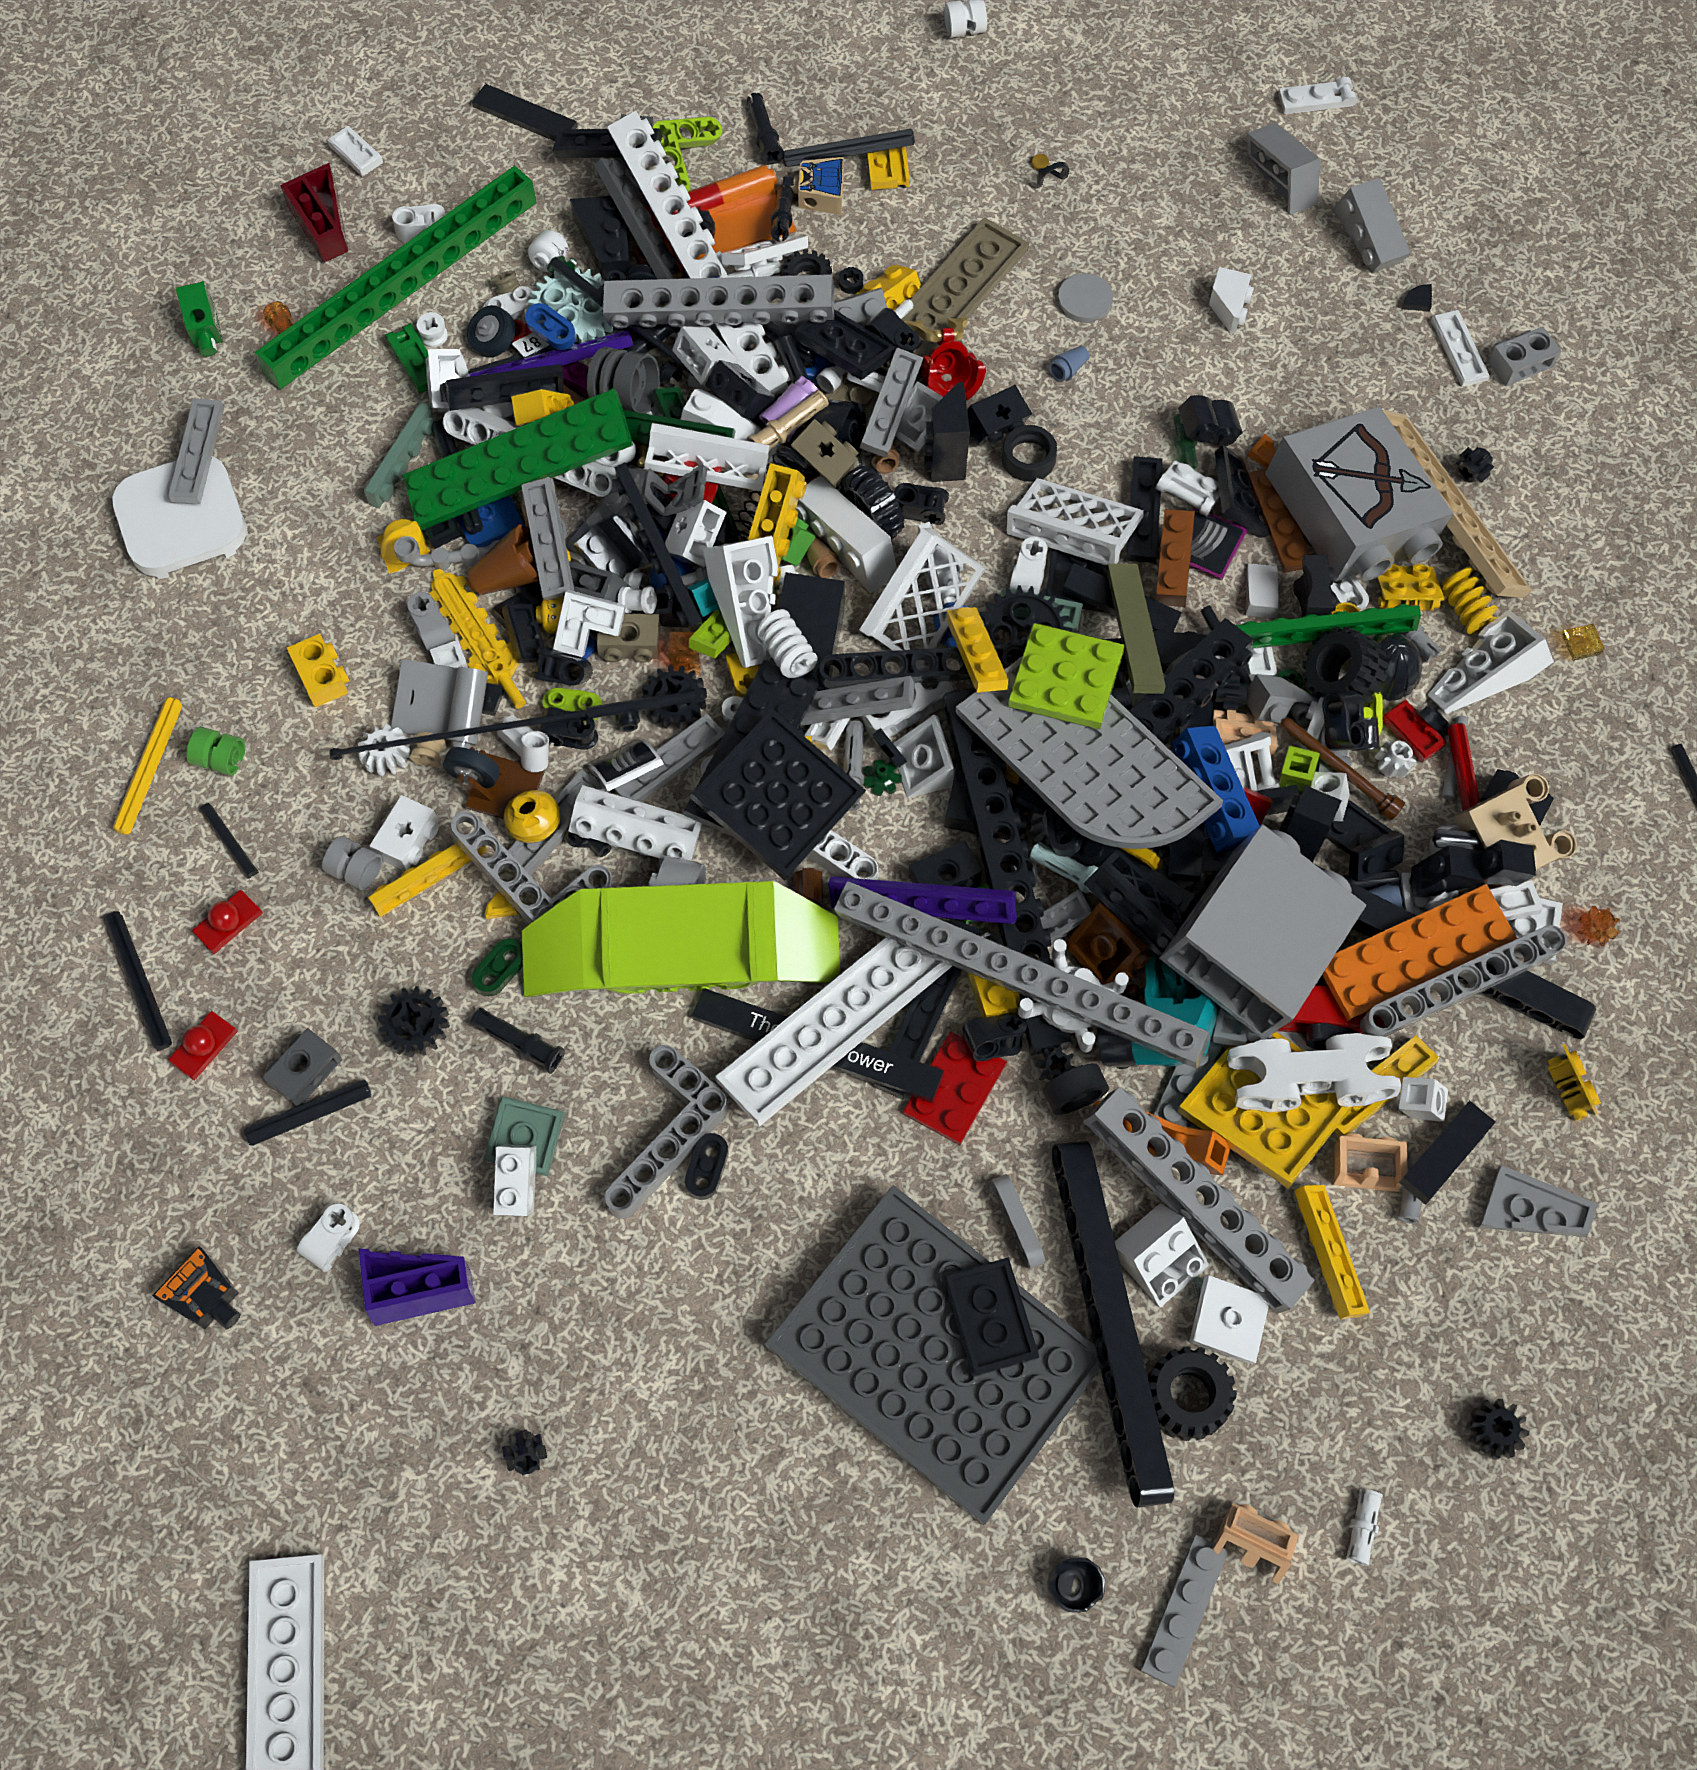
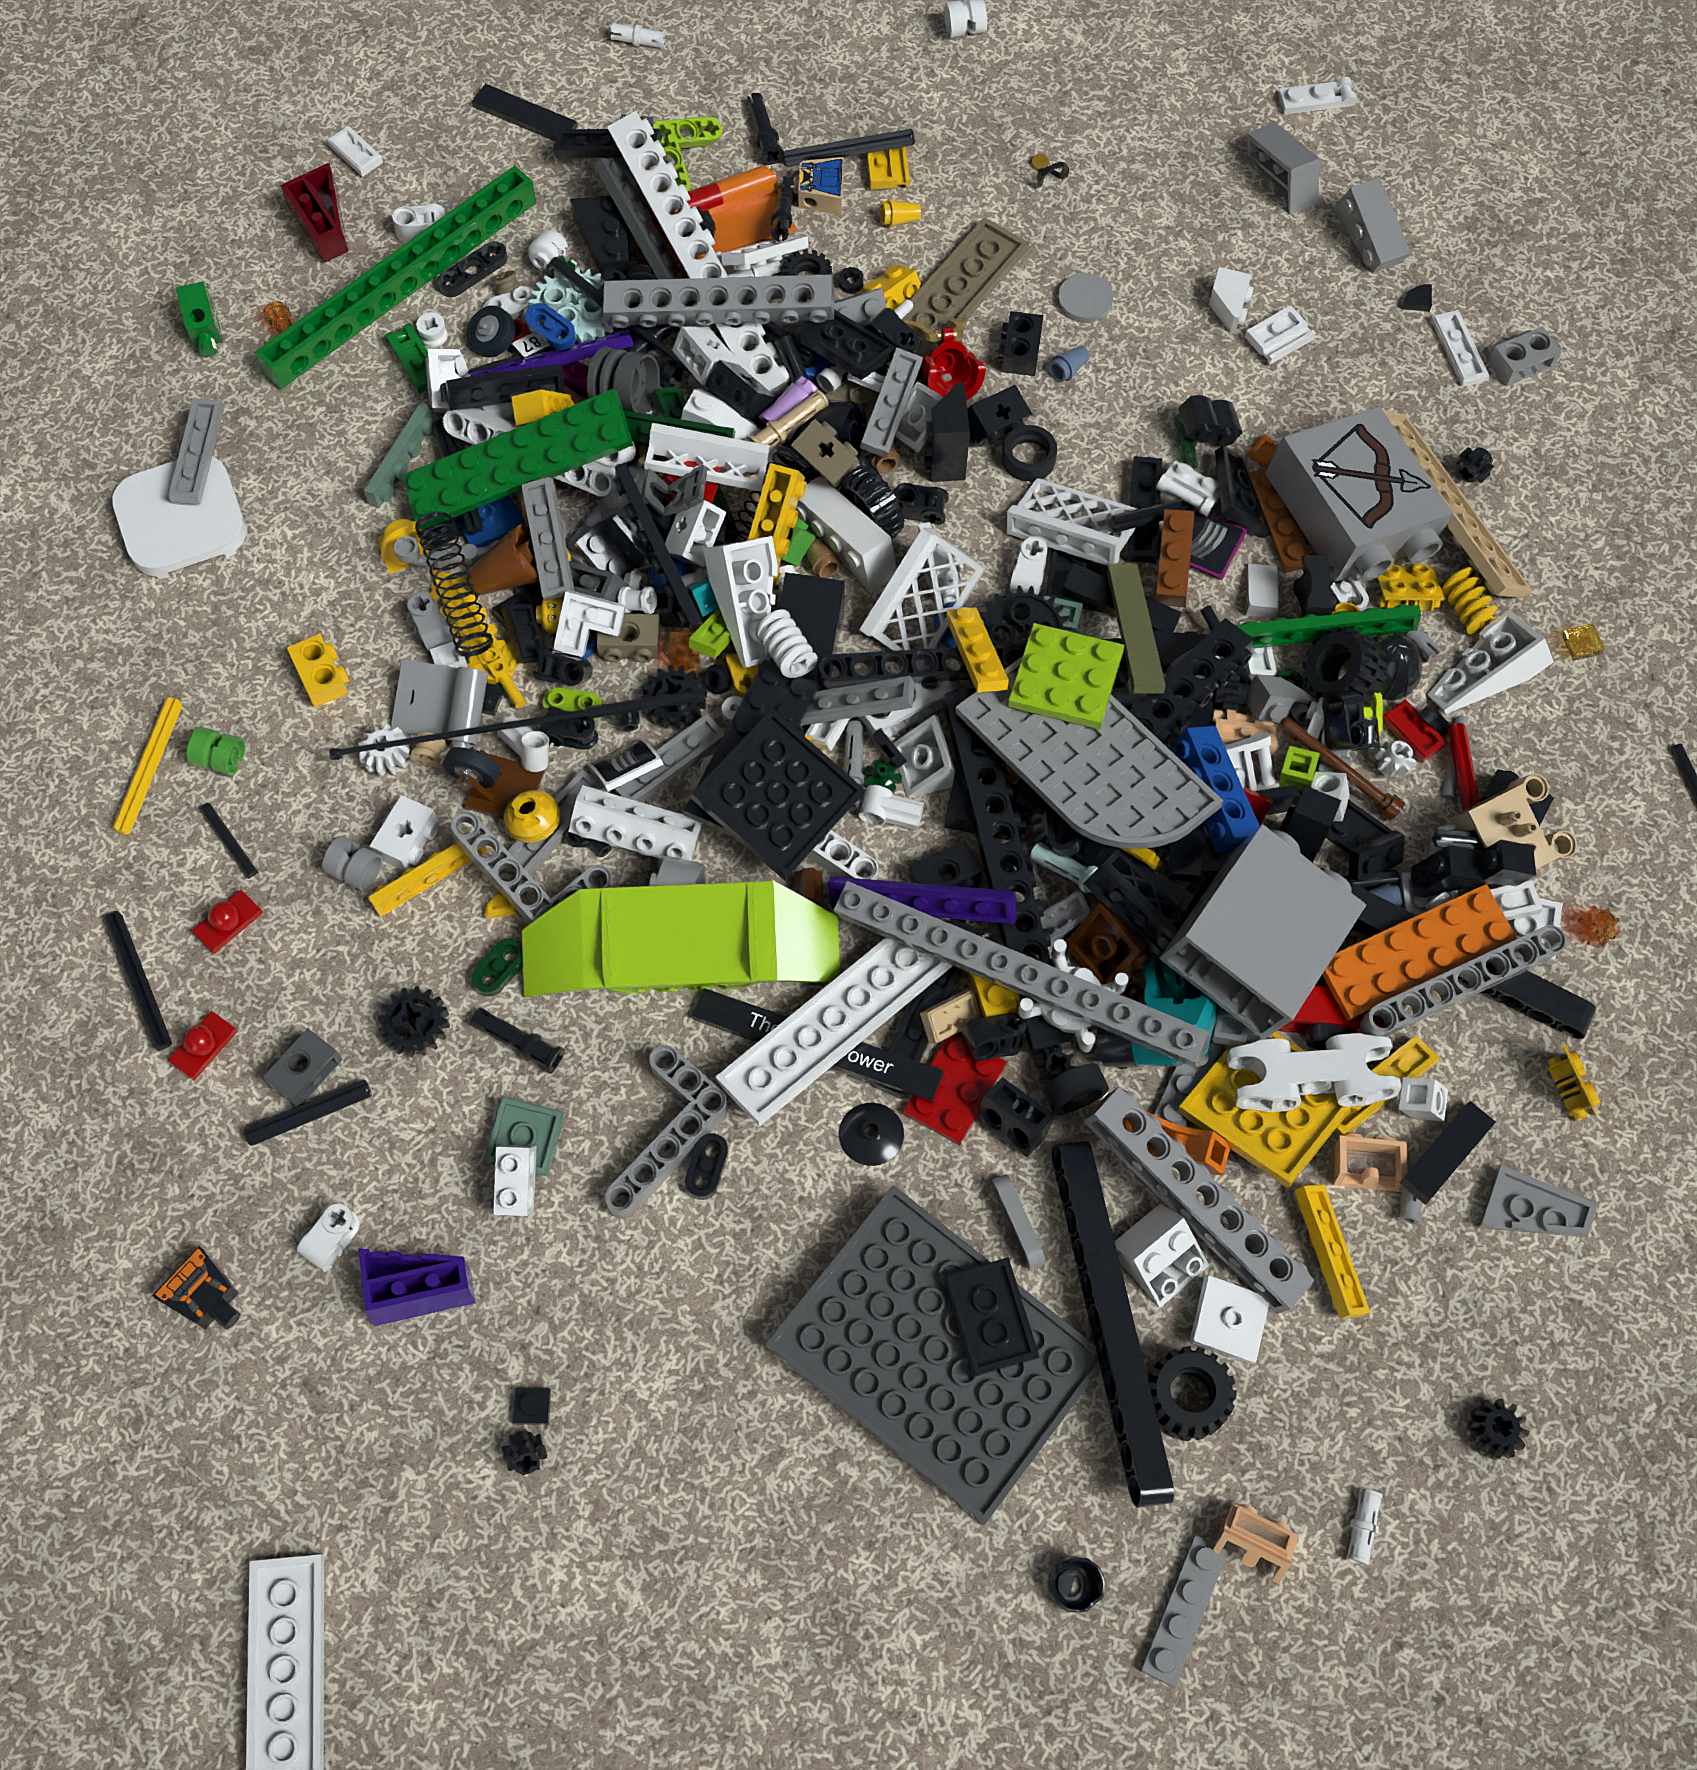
(439, 533): none -> black piece
(473, 259): none -> black beam
(532, 1406): none -> black plate
(637, 35): none -> white pin
(710, 679): none -> black plate
(871, 1149): none -> black dish
(883, 806): none -> white piece
(898, 212): none -> yellow cone
(950, 1015): none -> tan plate
(1014, 1117): none -> black brick
(1022, 343): none -> black brick
(1144, 515): none -> black axle
(1280, 334): none -> white plate

